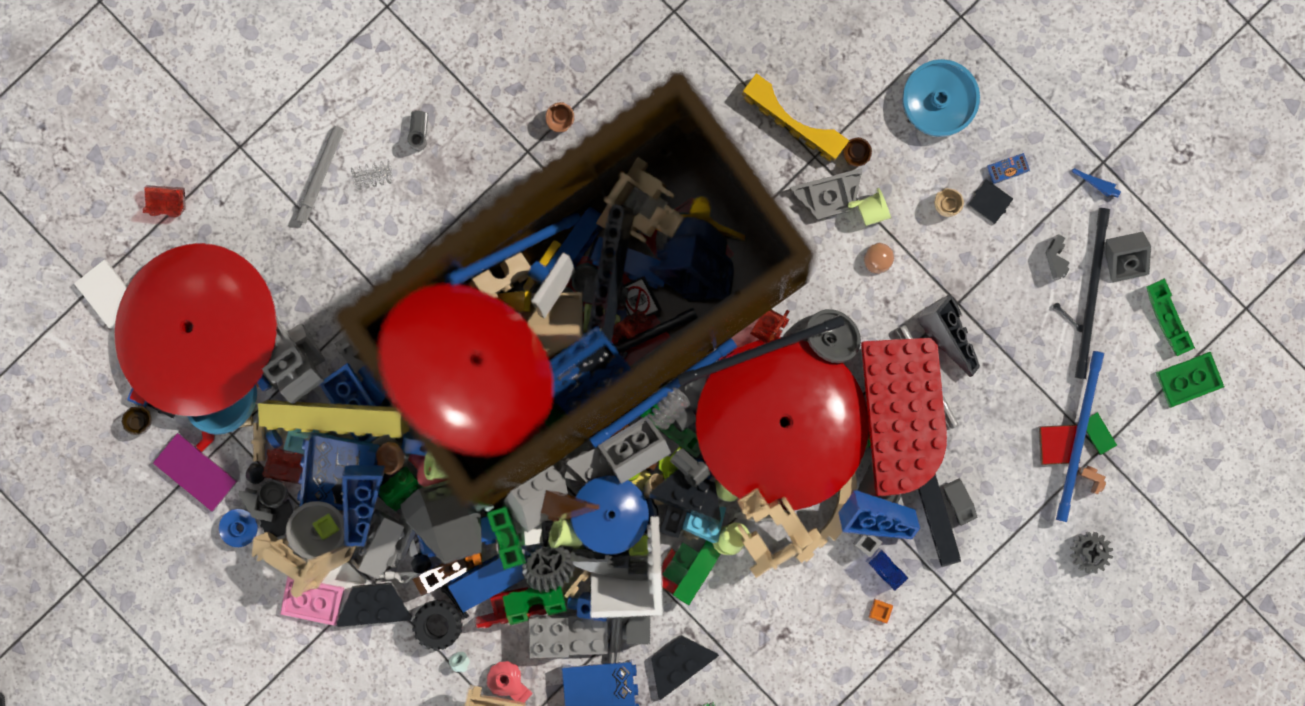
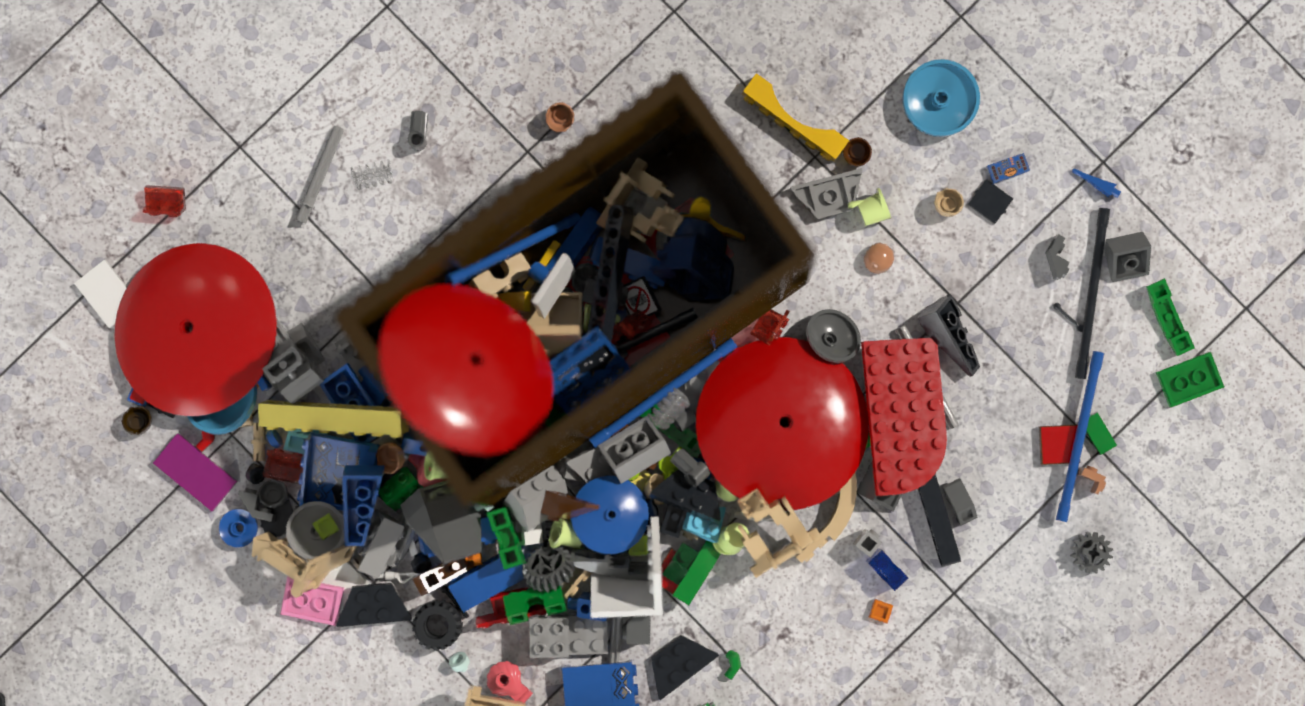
(735, 664): none -> green arm
(827, 325): black piece -> none
(877, 517): blue wedge -> none

